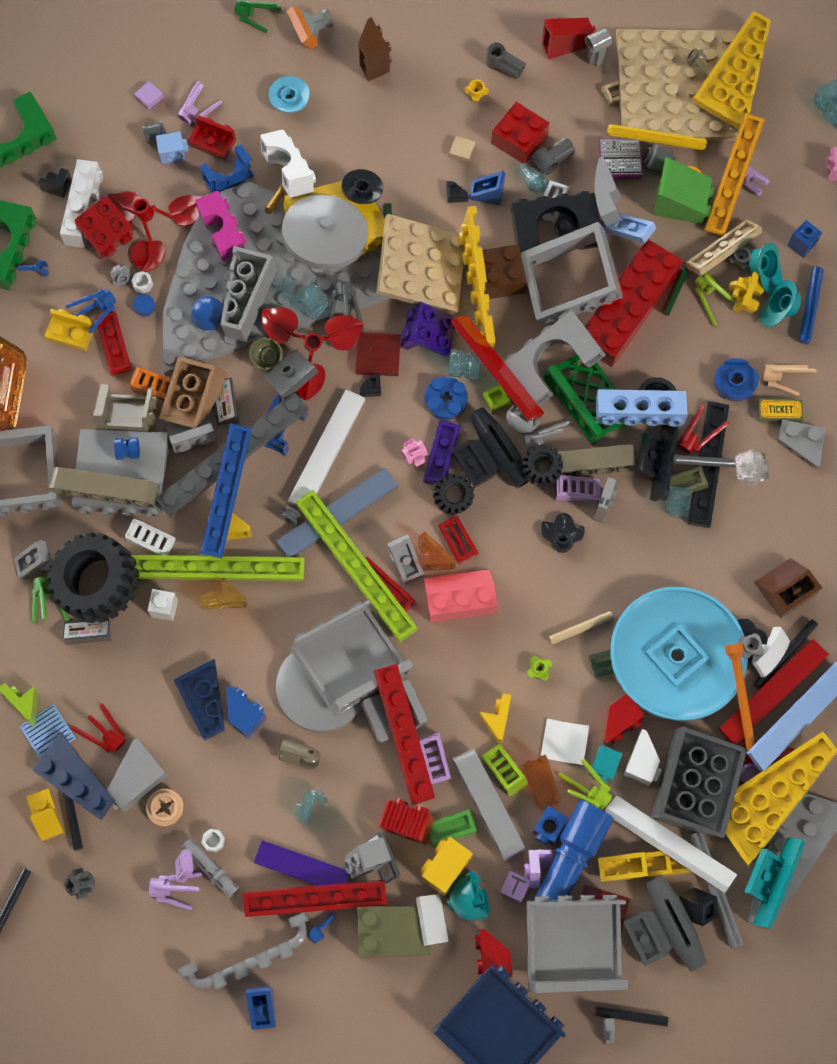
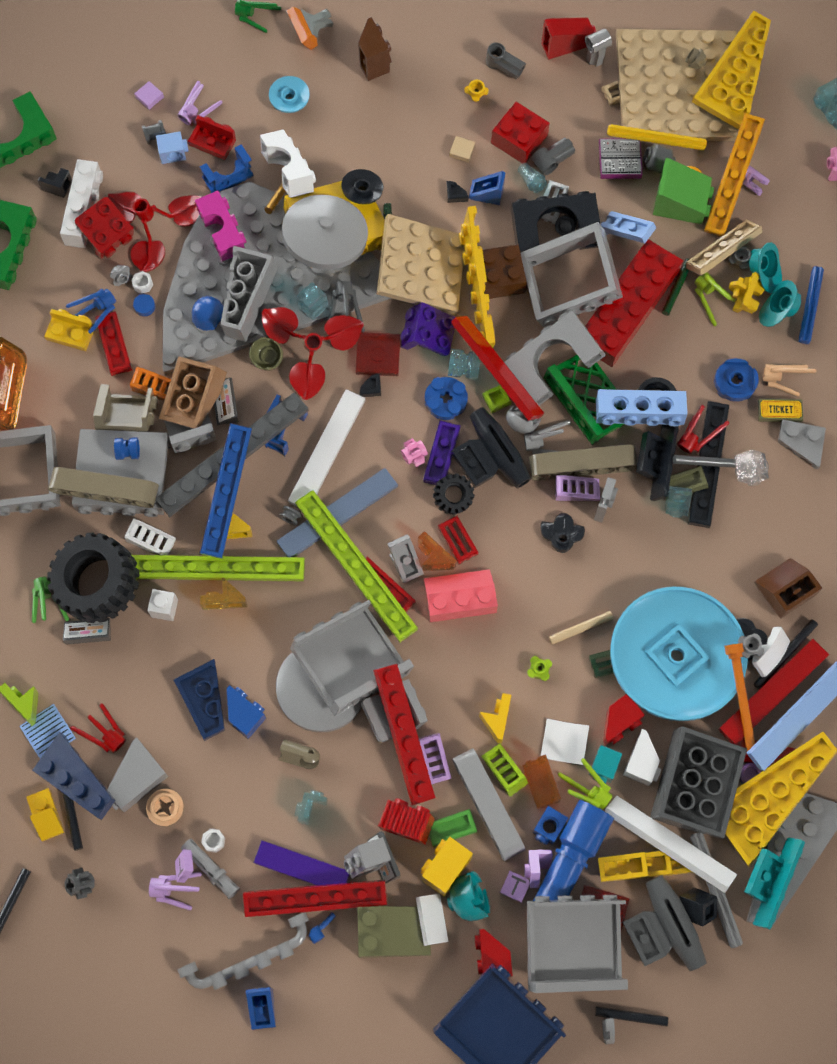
(33, 560): light grey slope -> none
(41, 263): blue hand -> none
(290, 374): dark grey plate -> none
(546, 453): black tyre -> none
(606, 193): light grey slope -> none
(804, 238): blue brick -> none

